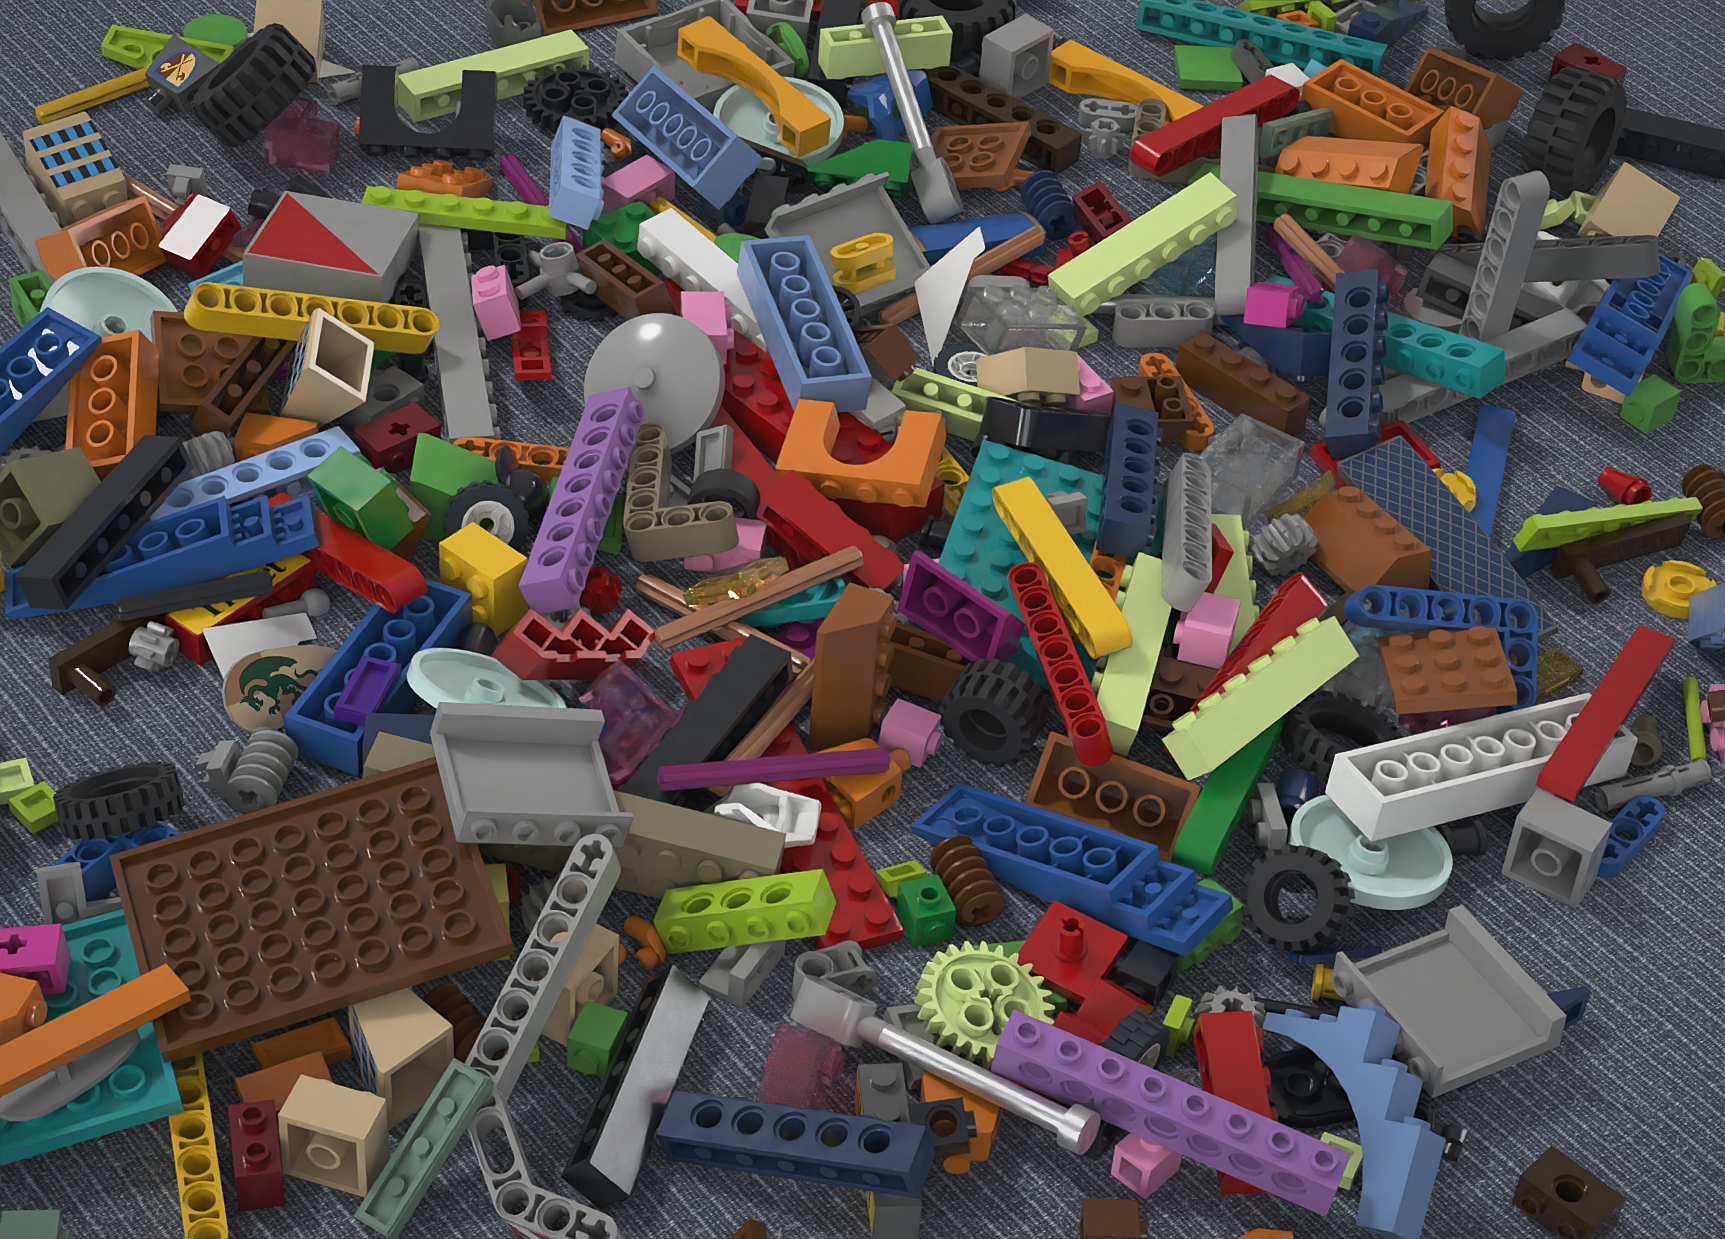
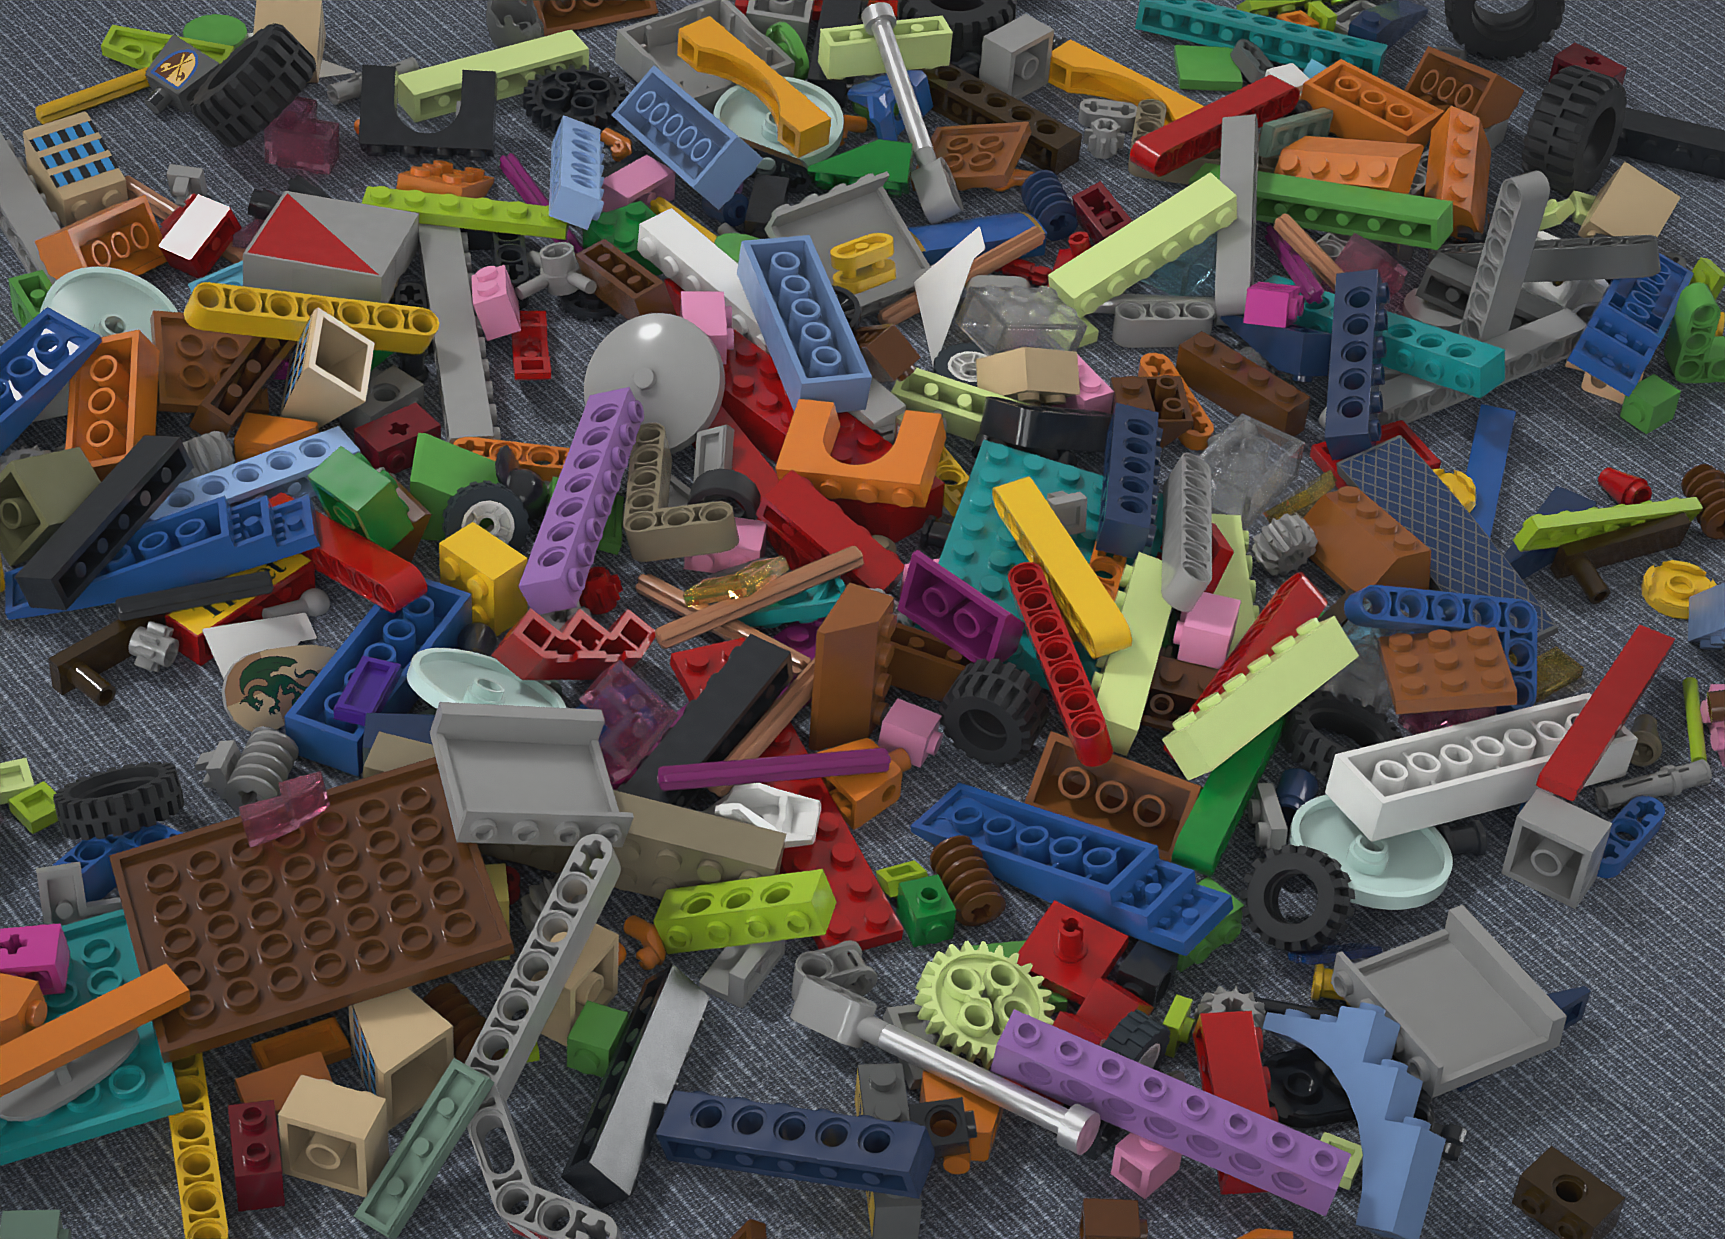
(274, 817): none -> clear pink slope
(800, 1067): clear pink brick -> none

